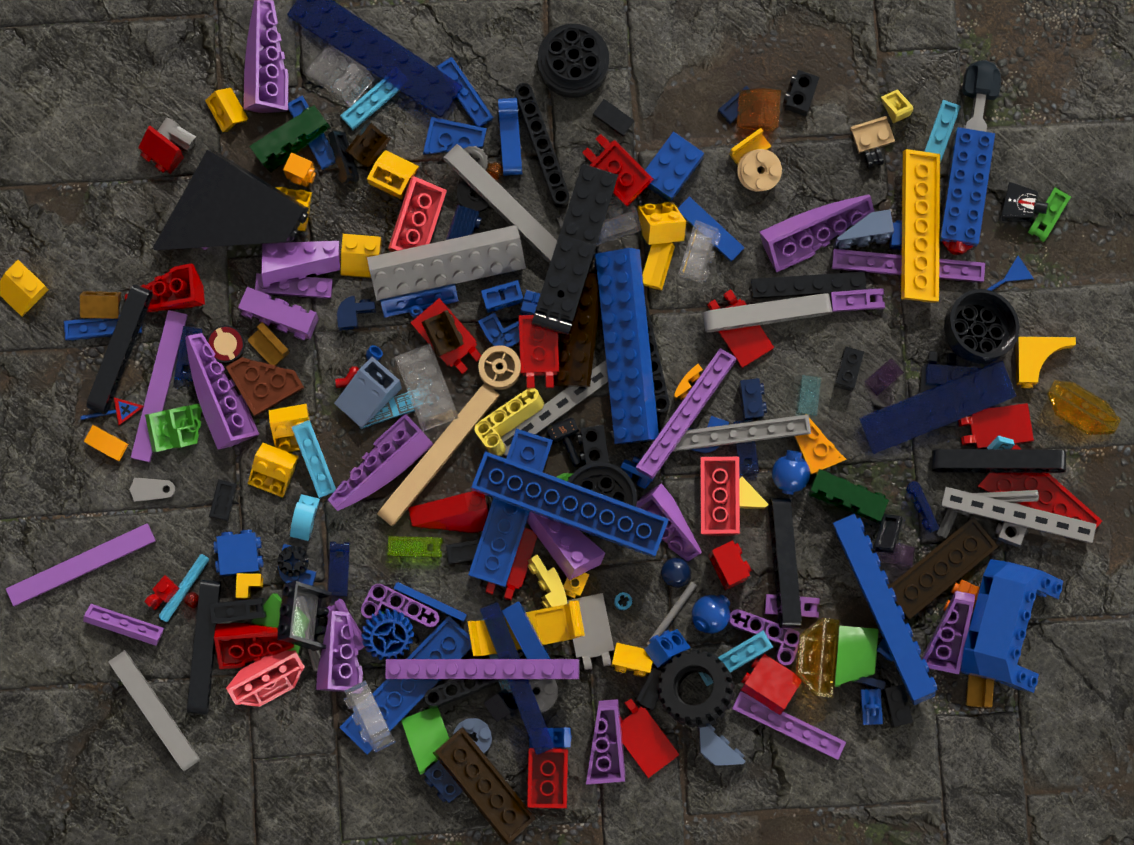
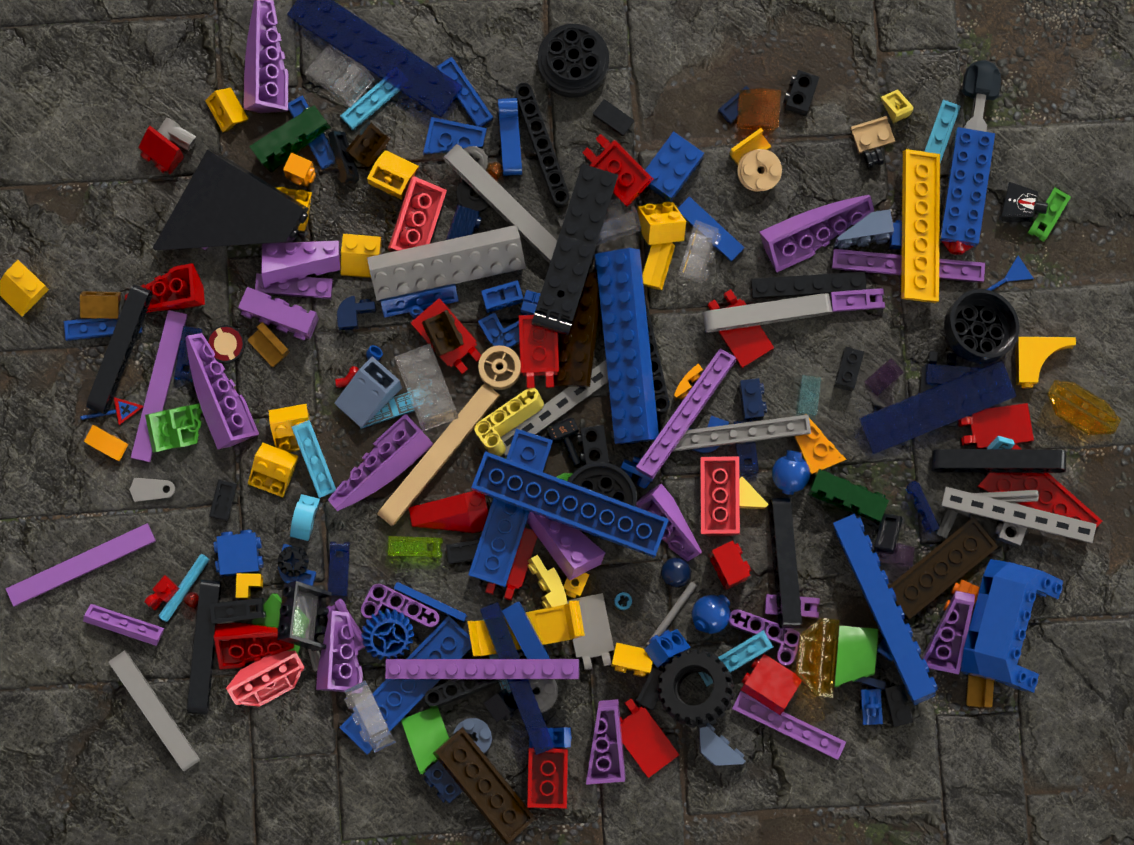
(263, 383): copper plate -> none

